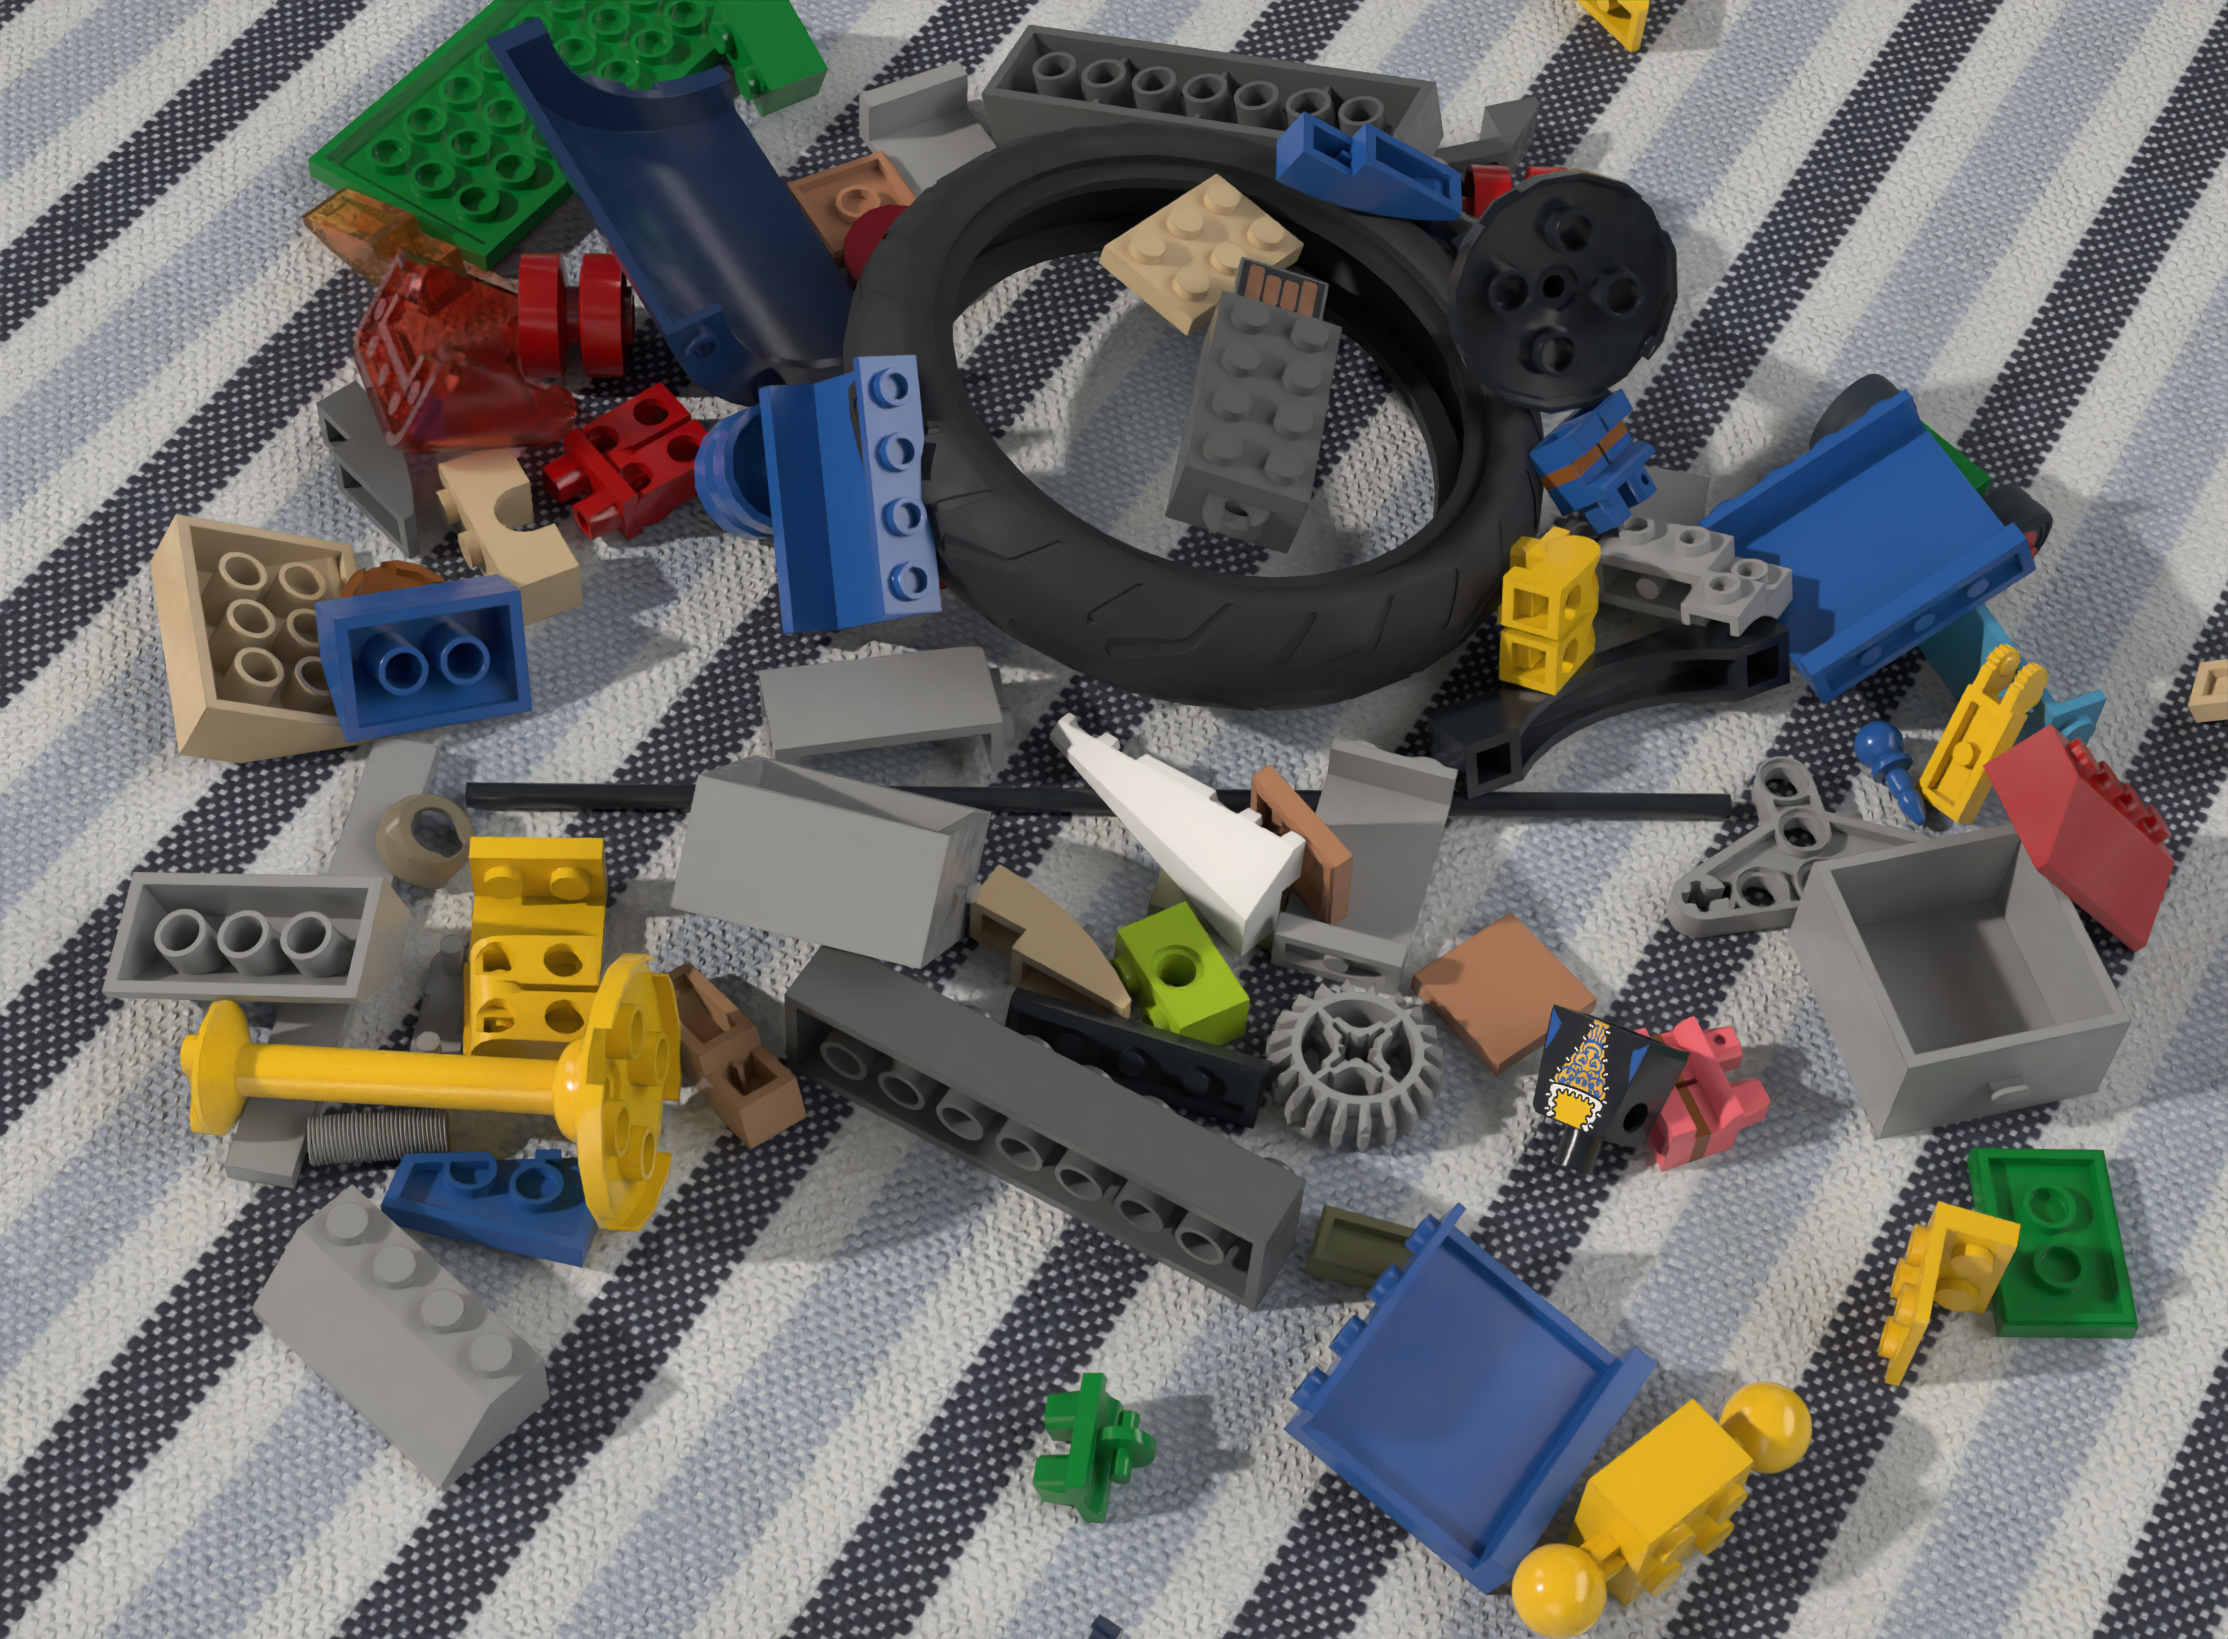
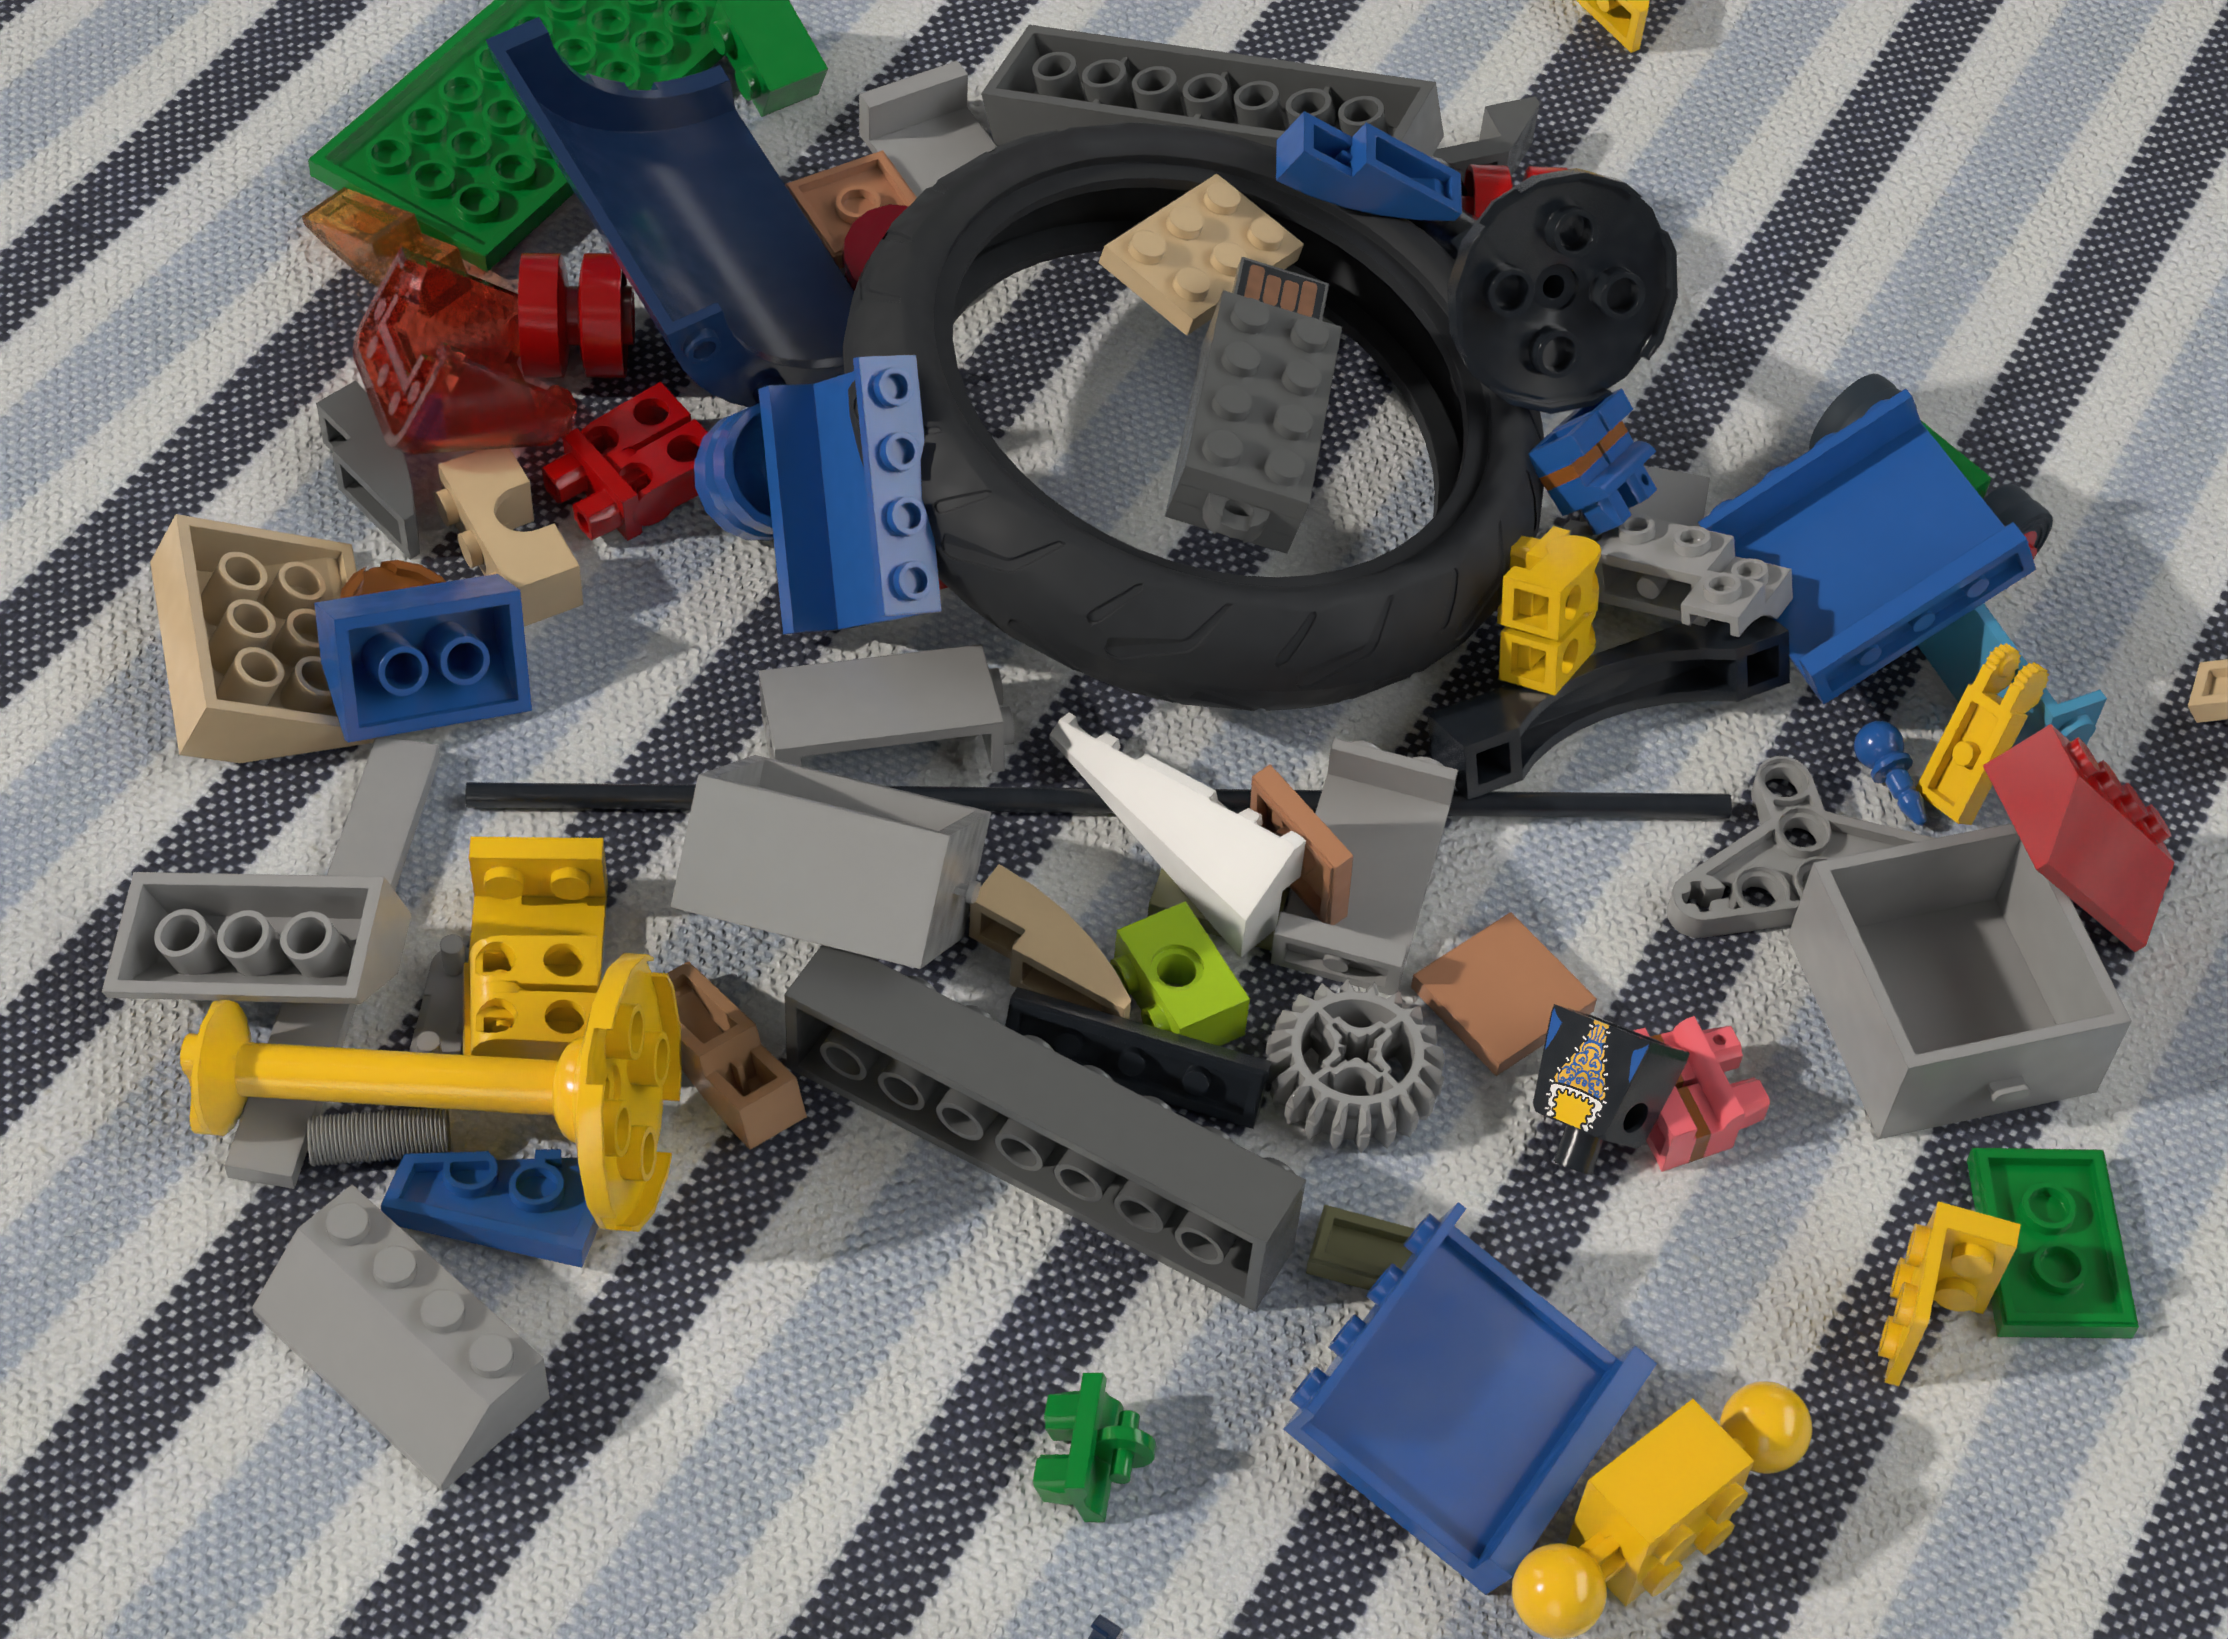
(409, 859): dark tan piece -> none

